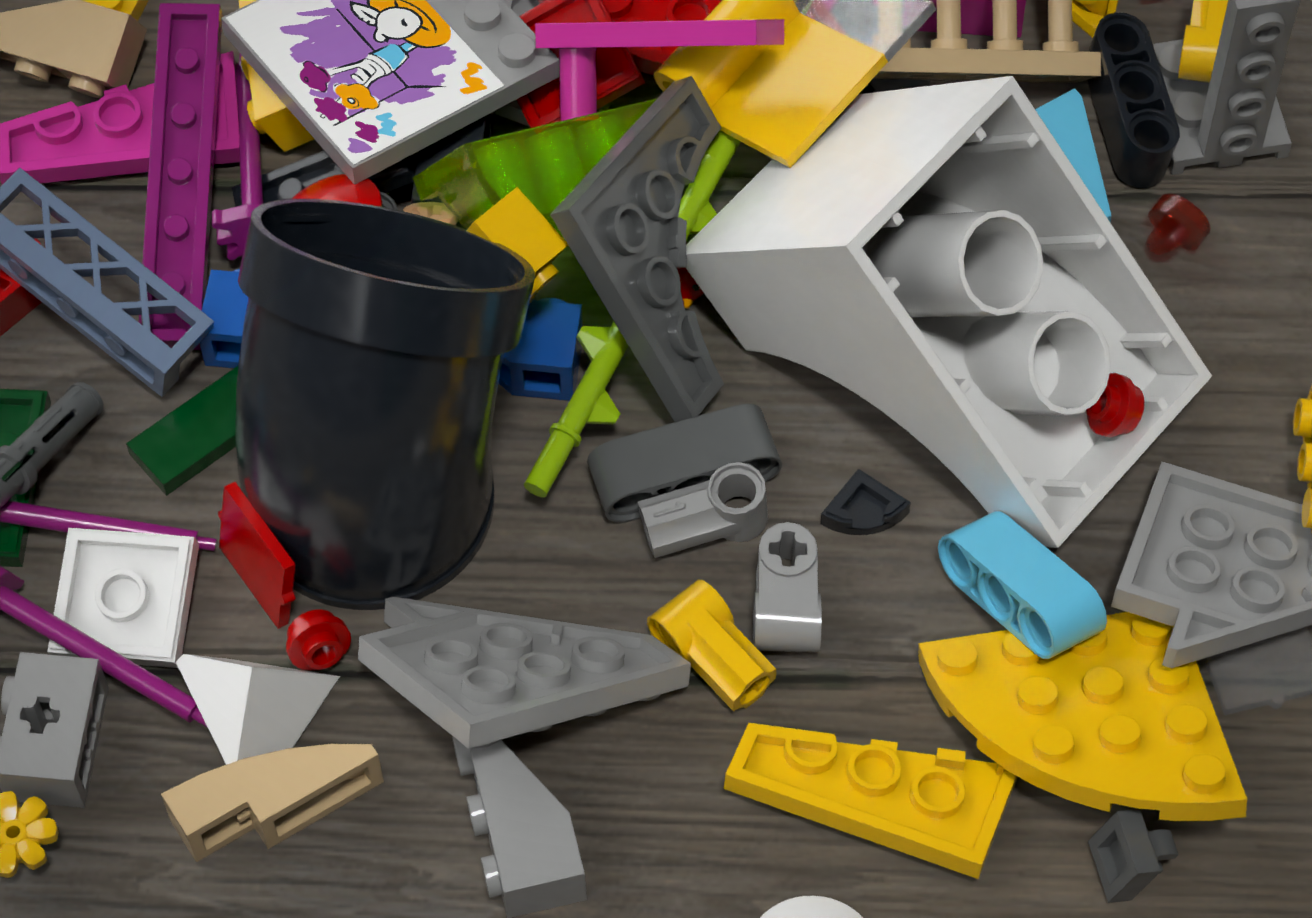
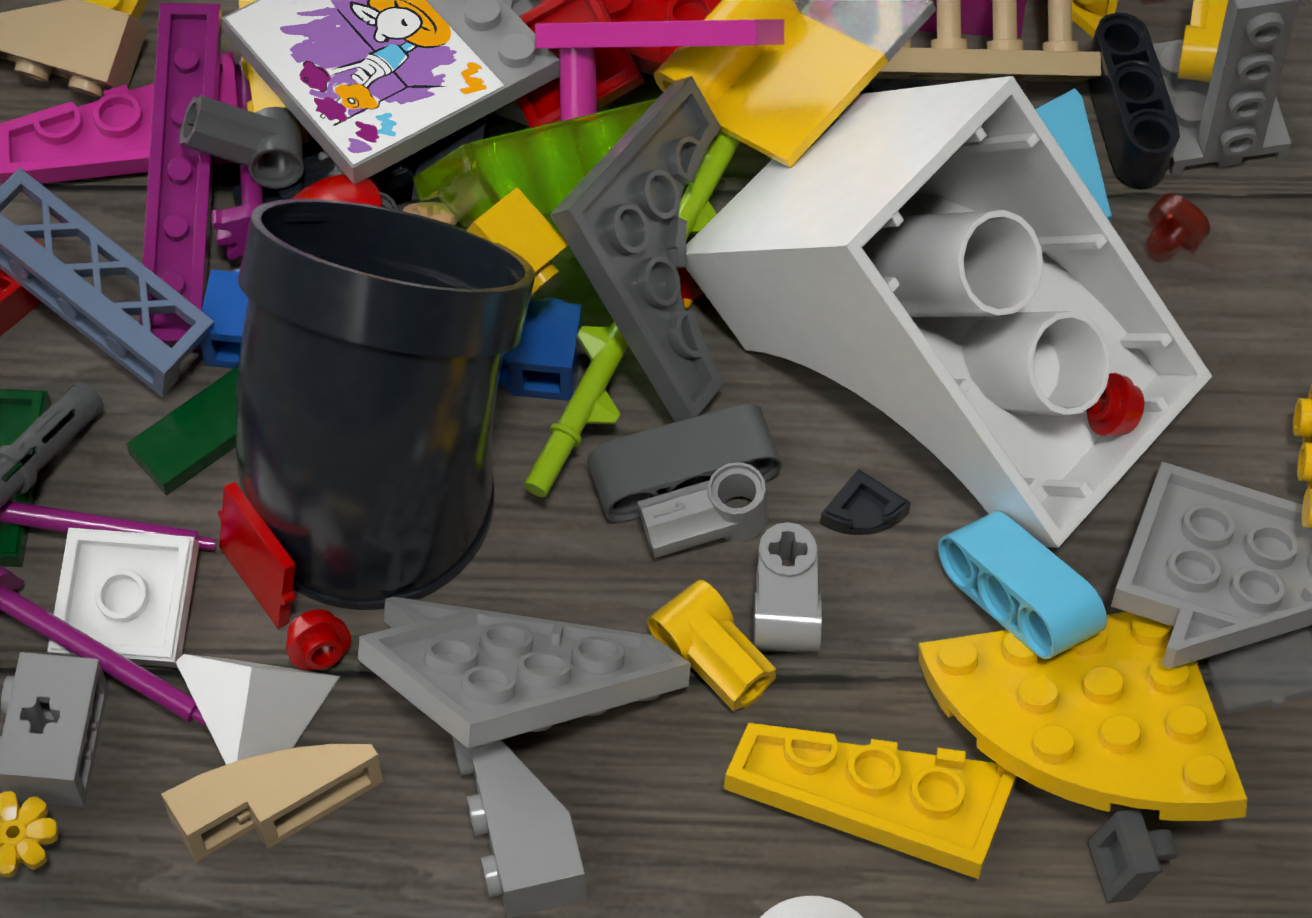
(263, 140): none -> dark grey piece

